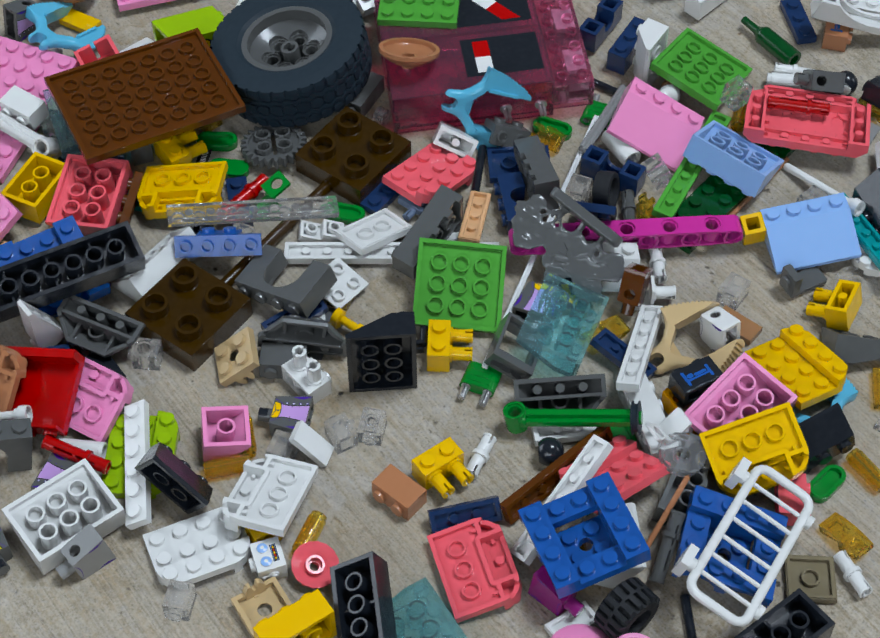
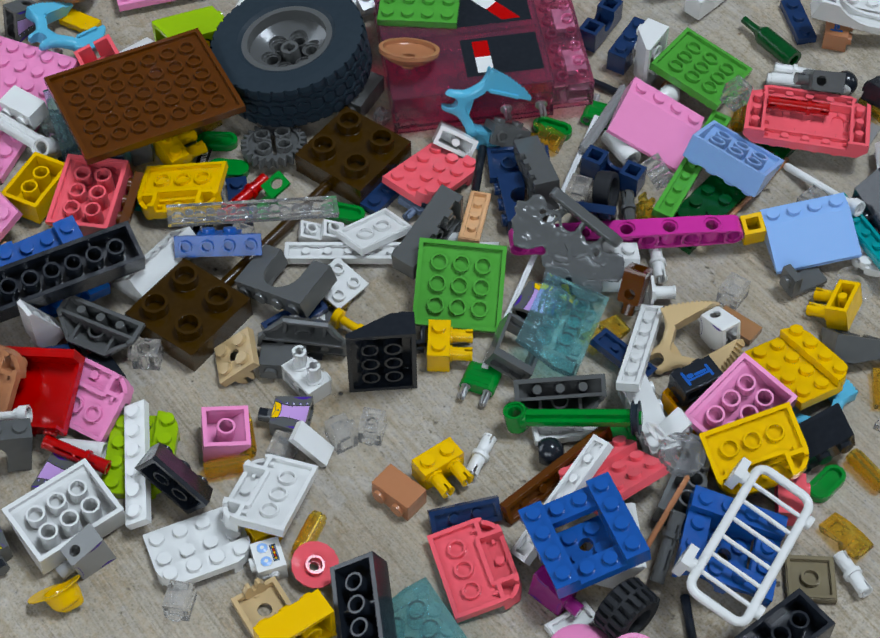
(61, 596): none -> yellow piece

